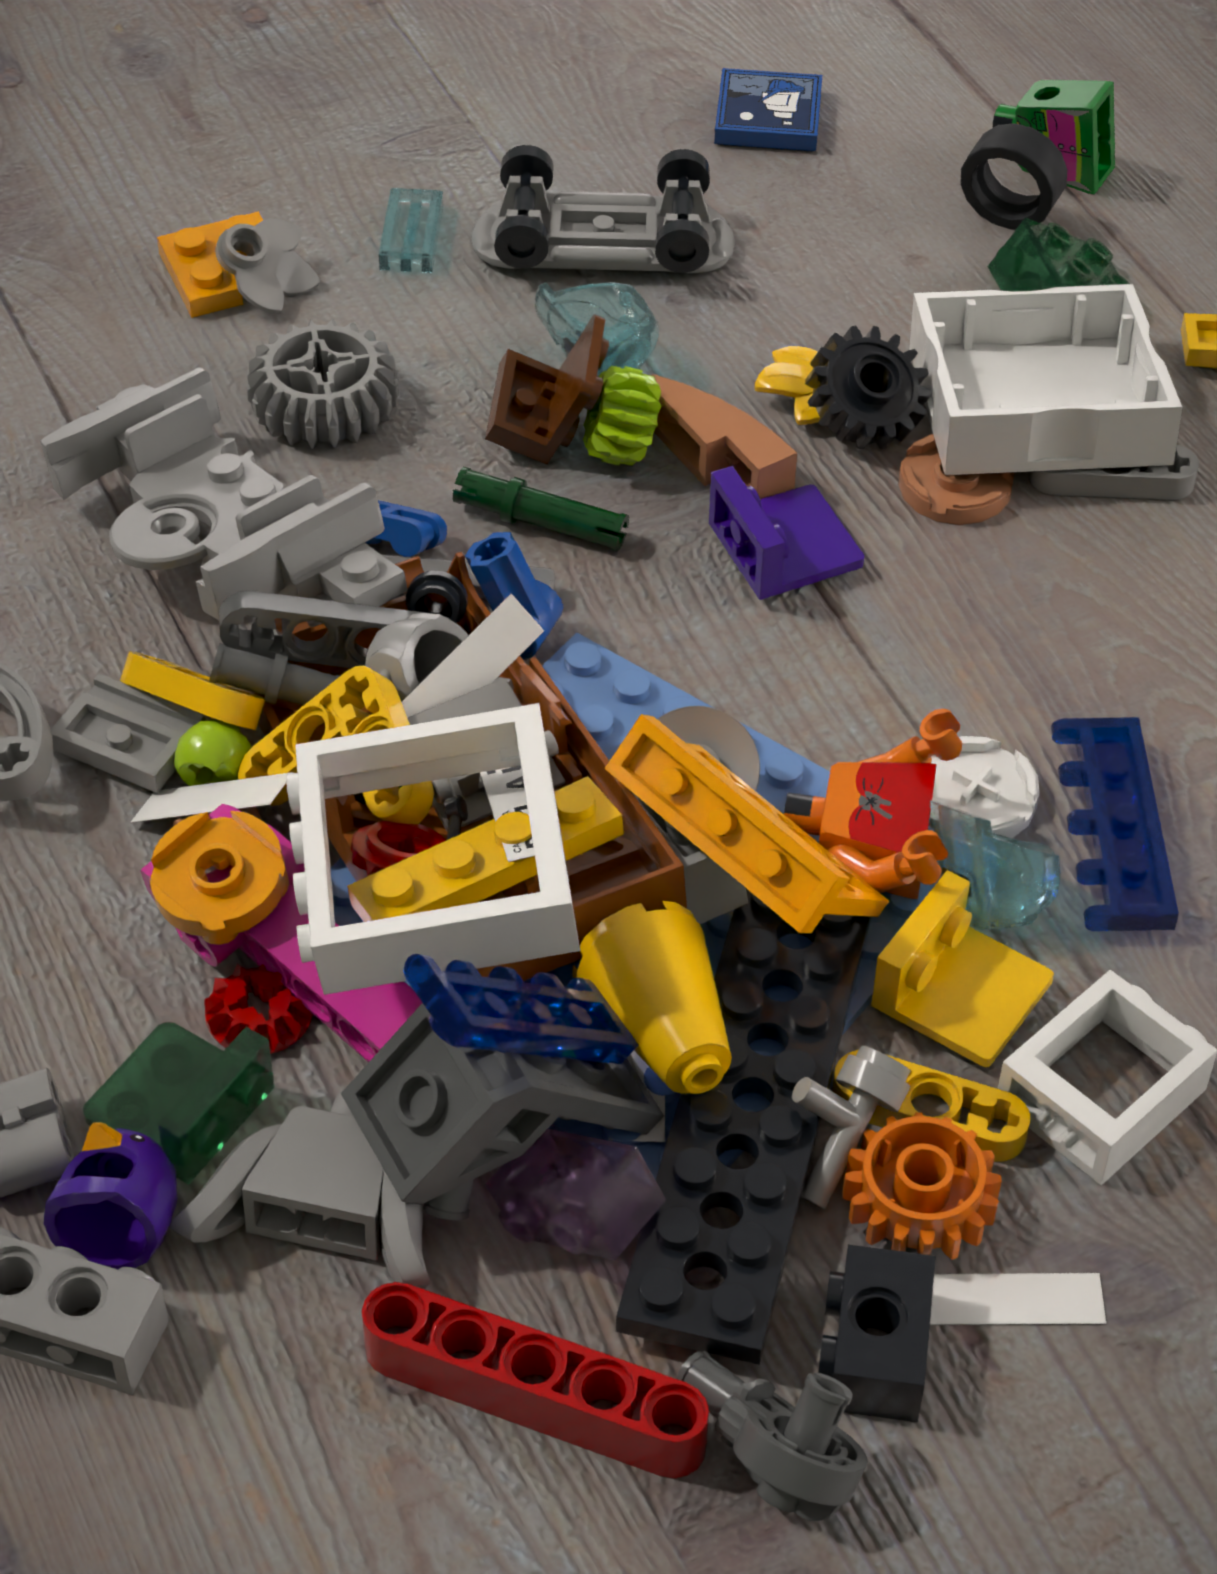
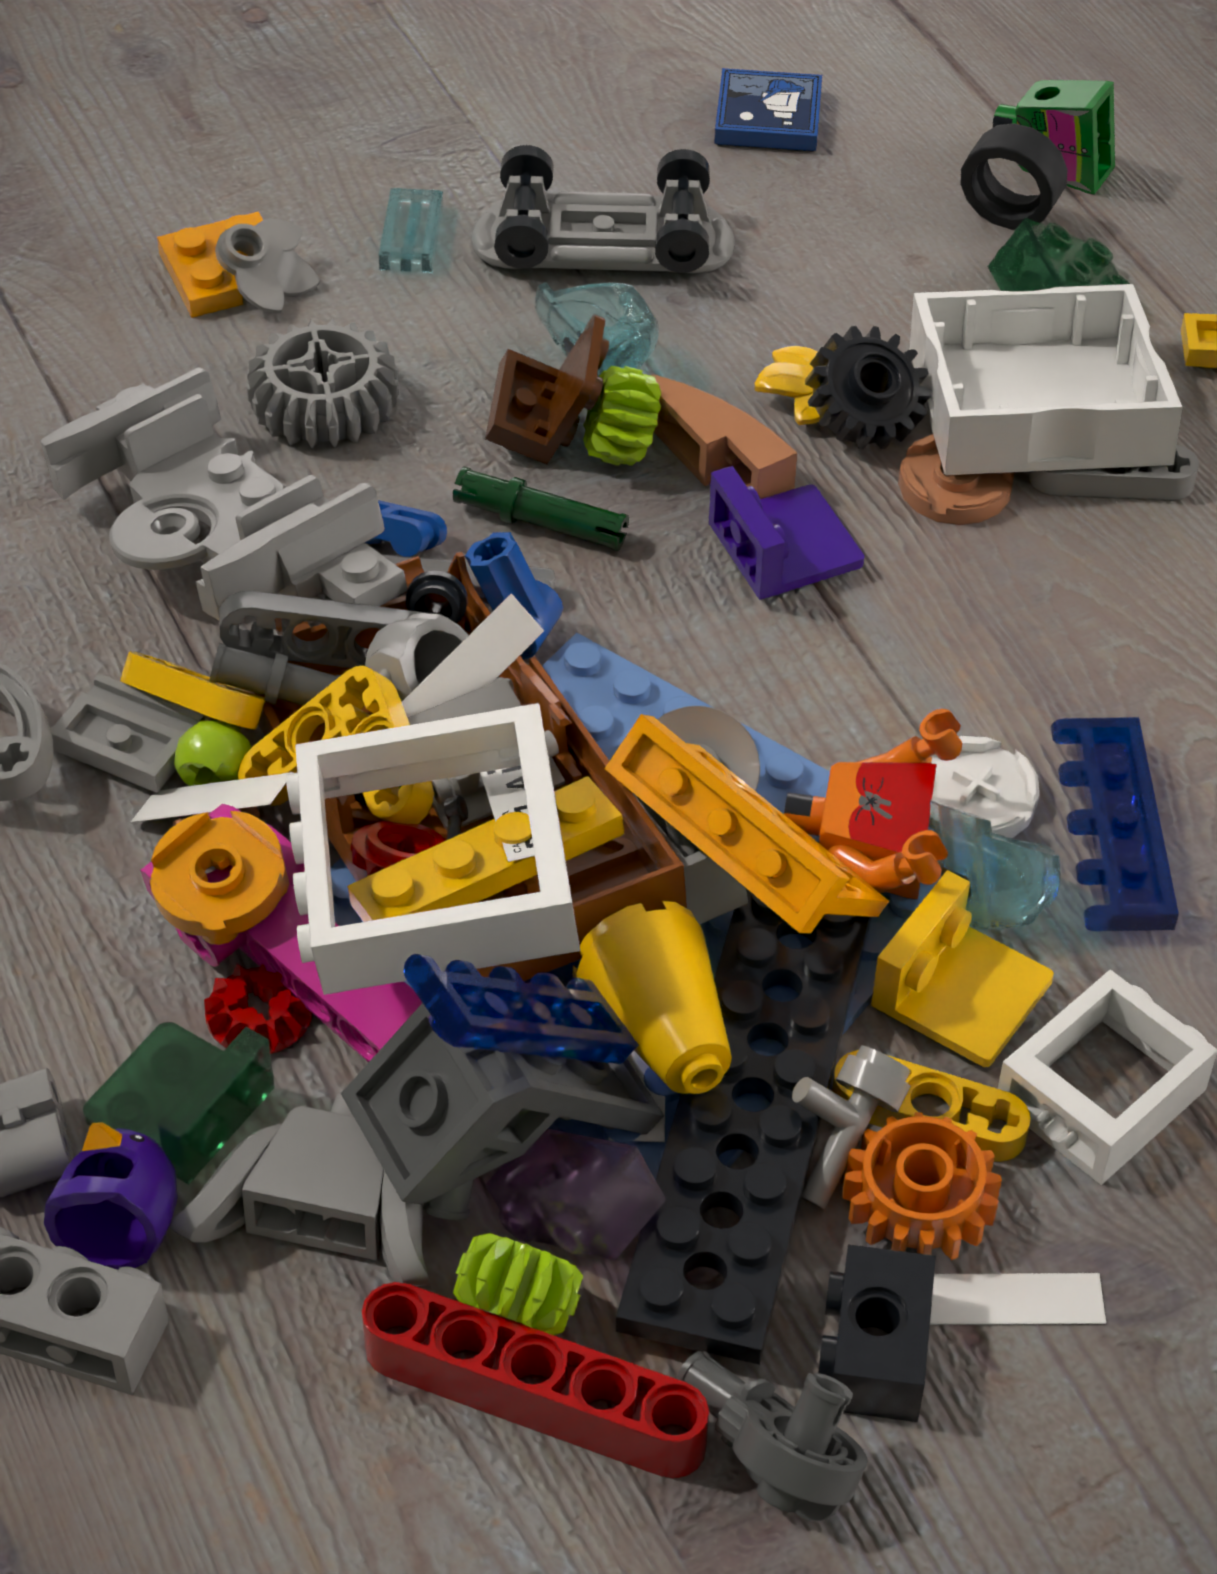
(518, 1283): none -> lime gear

